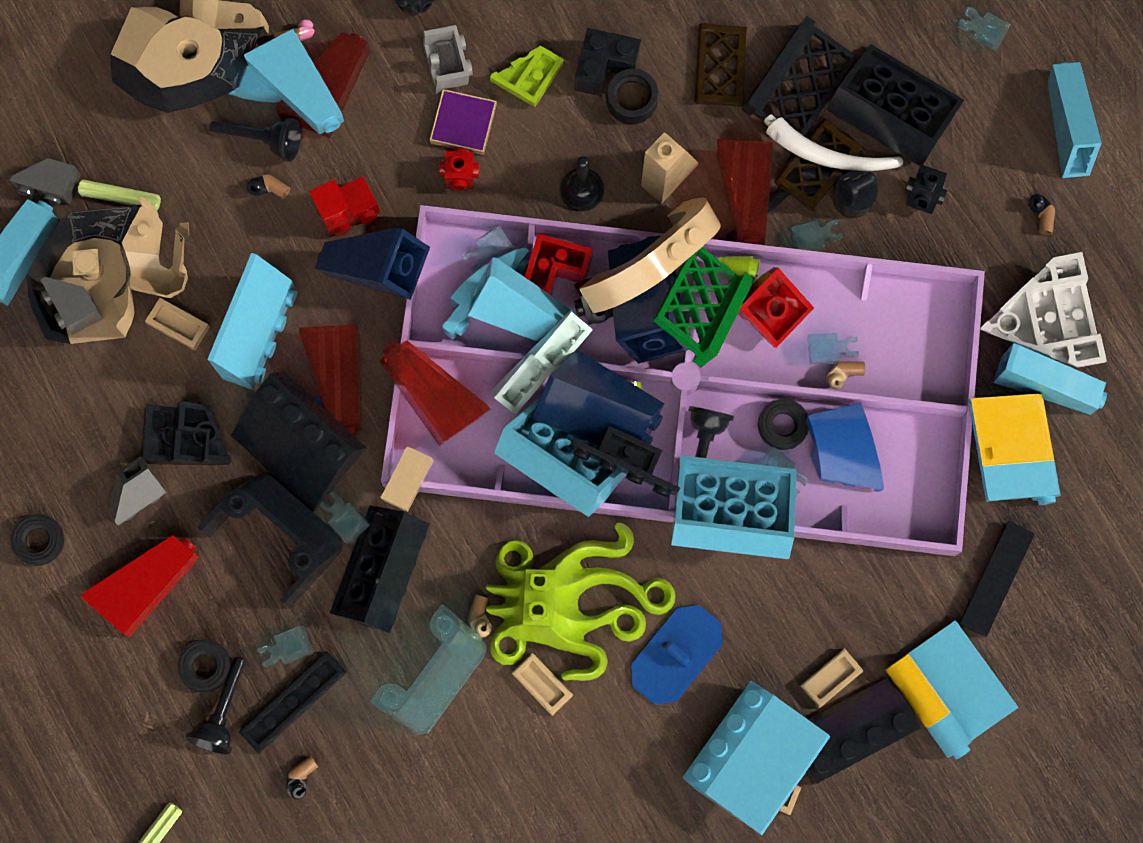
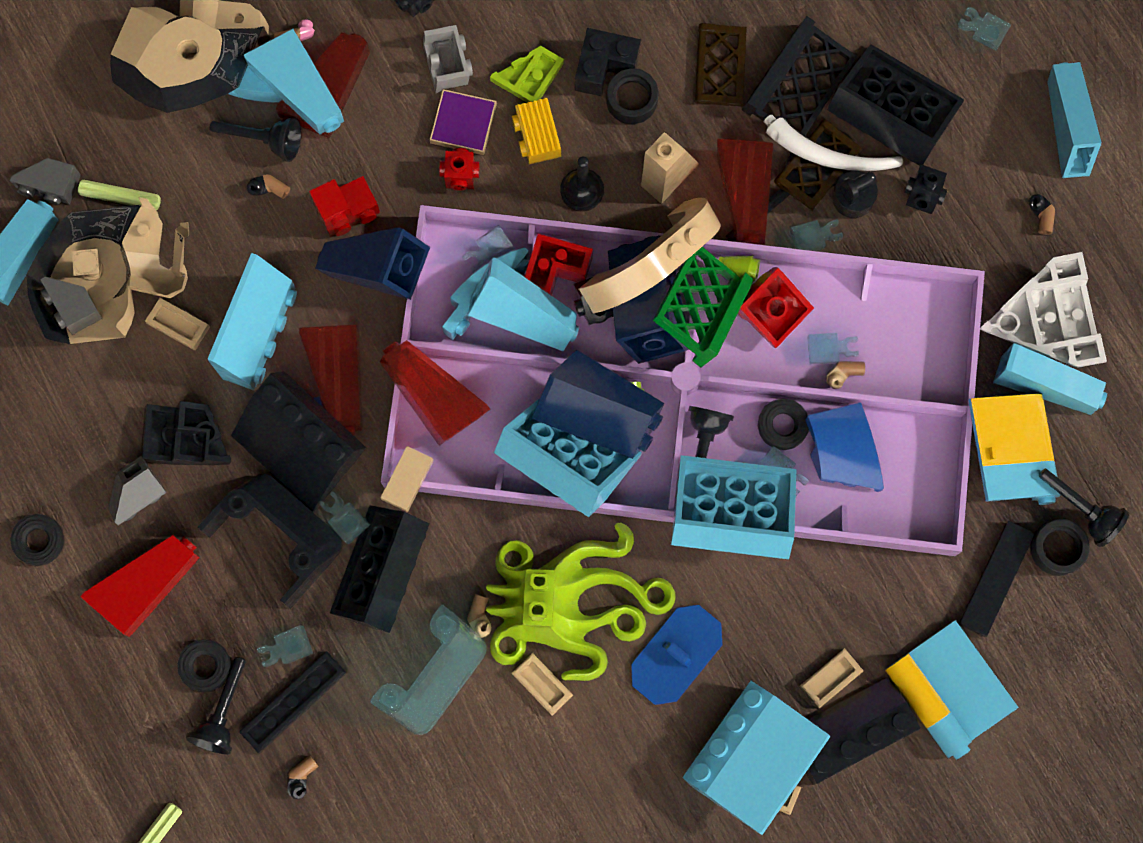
(537, 131): none -> yellow brick
(540, 361): light aqua slope -> none
(627, 455): black bracket -> none
(1073, 530): none -> black tyre
(1103, 521): none -> black piece

